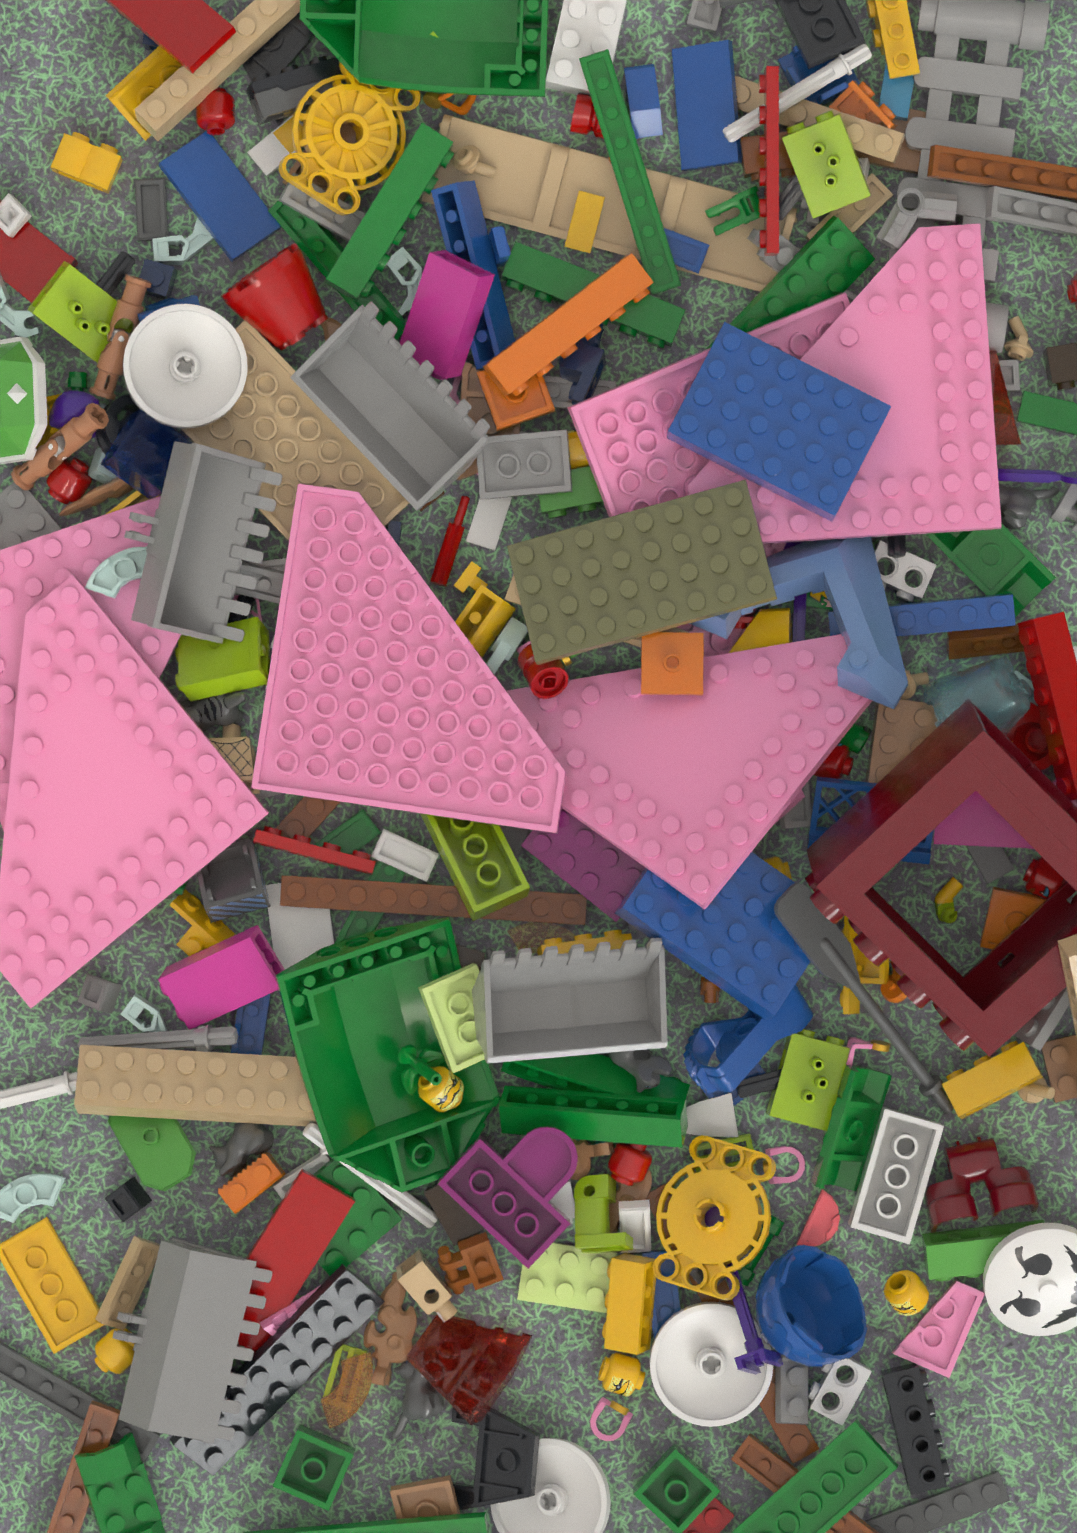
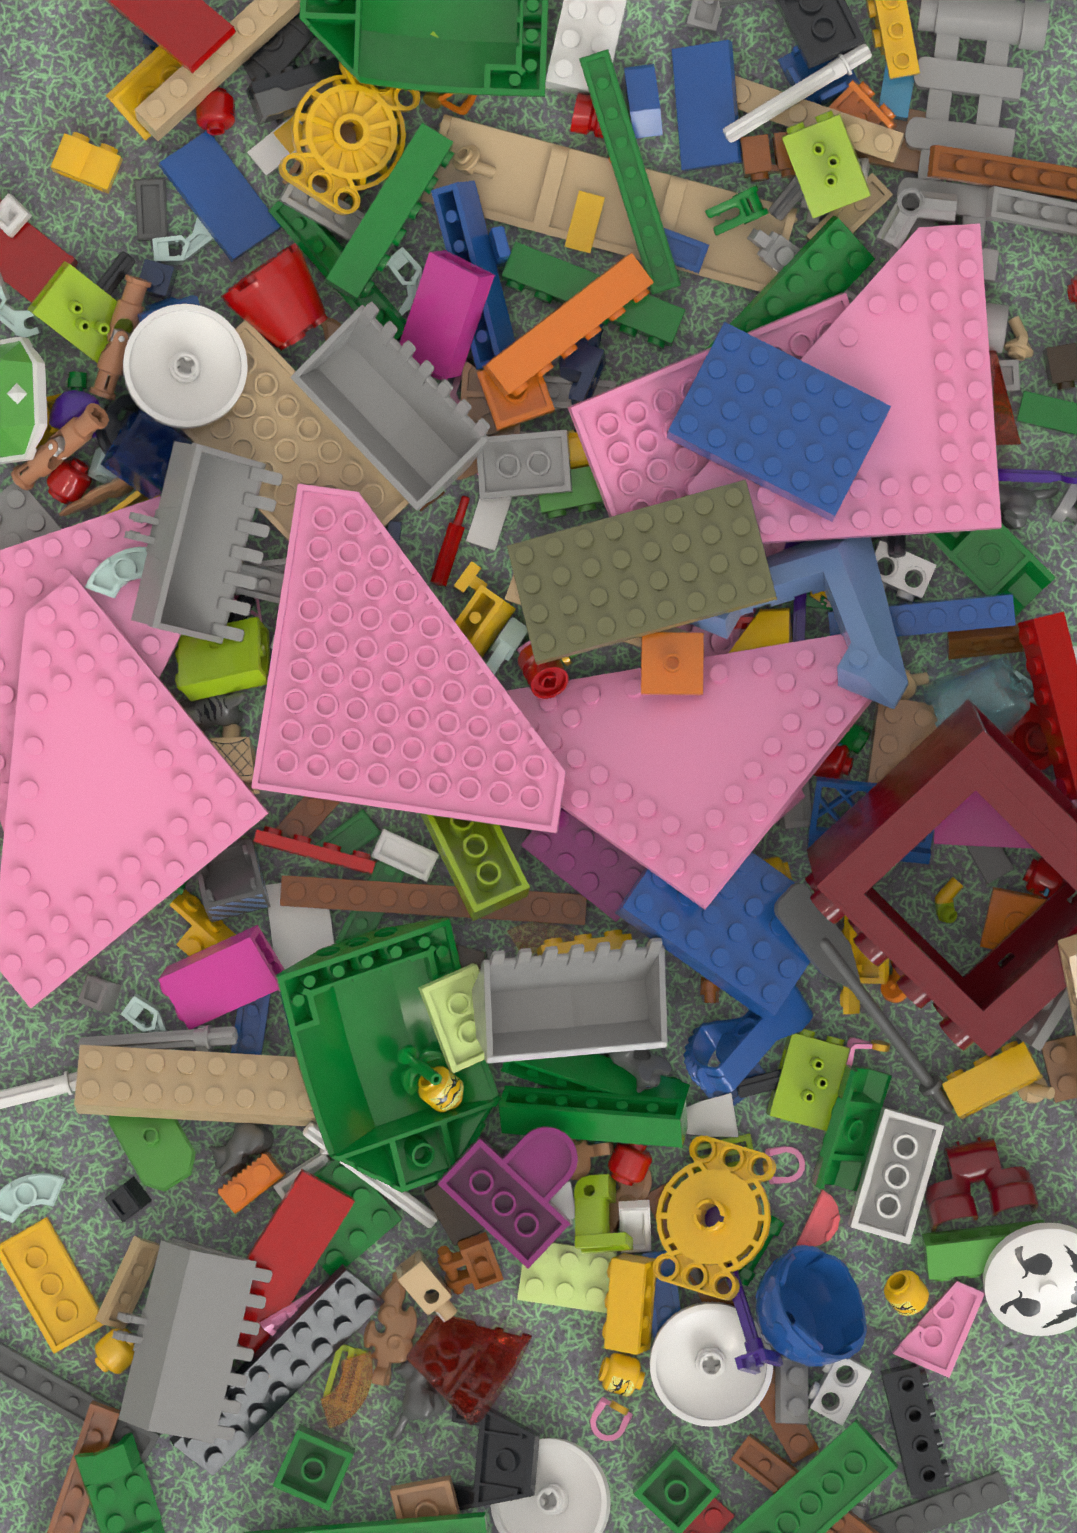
(769, 148): red plate -> none

